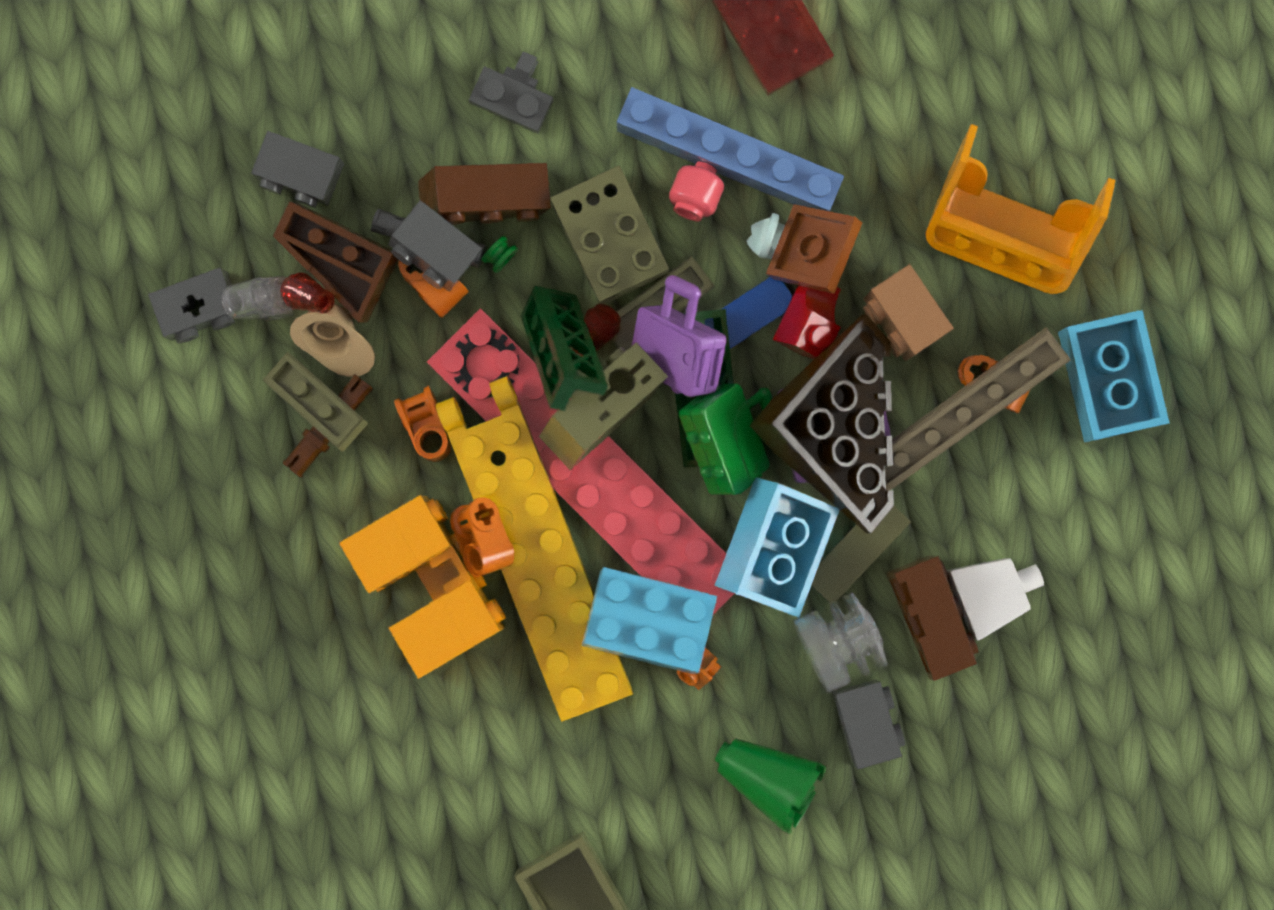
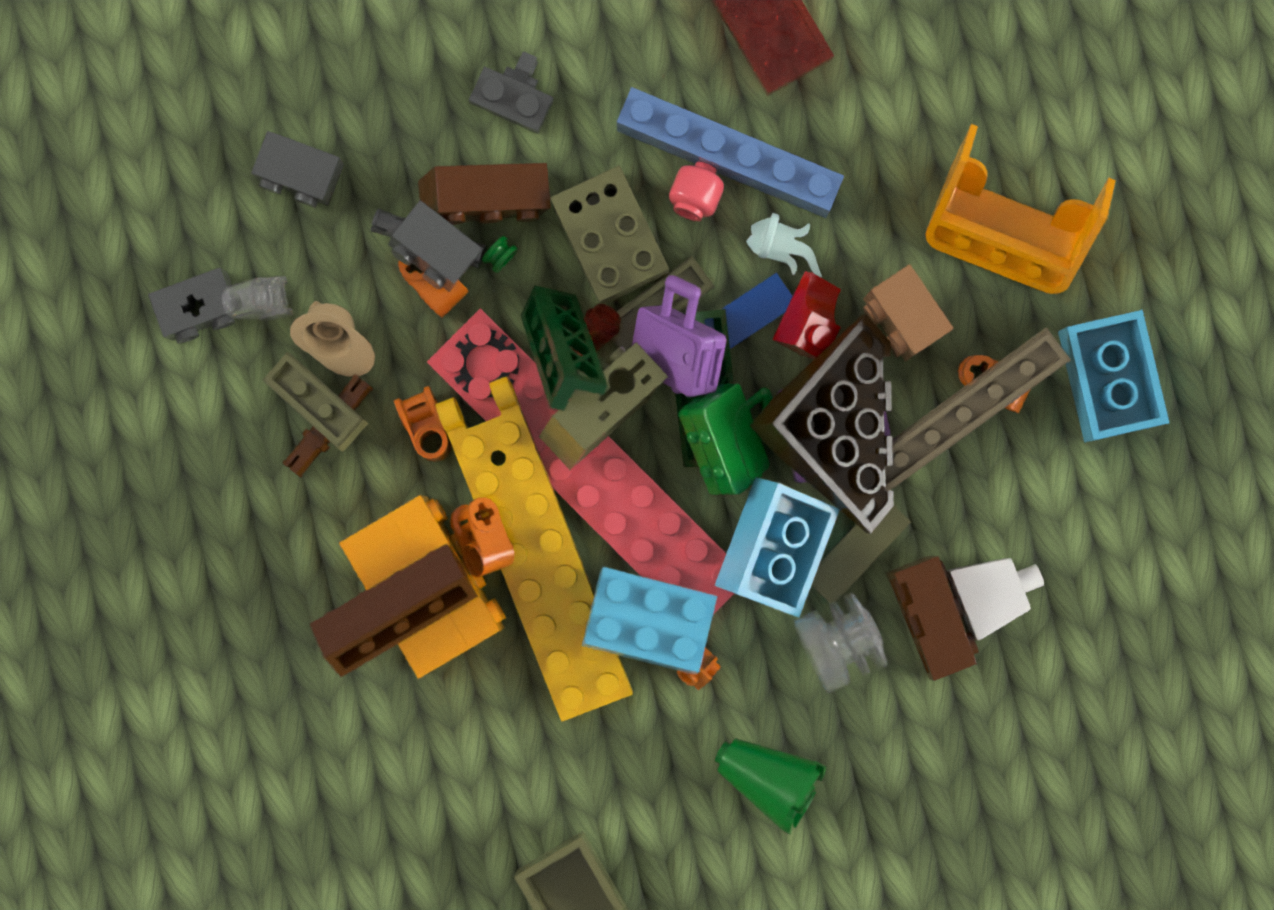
(305, 294): clear red cone -> none
(338, 257): reddish brown wedge -> none
(393, 610): none -> reddish brown brick
(814, 248): dark orange tile -> none
(868, 723): dark grey brick -> none

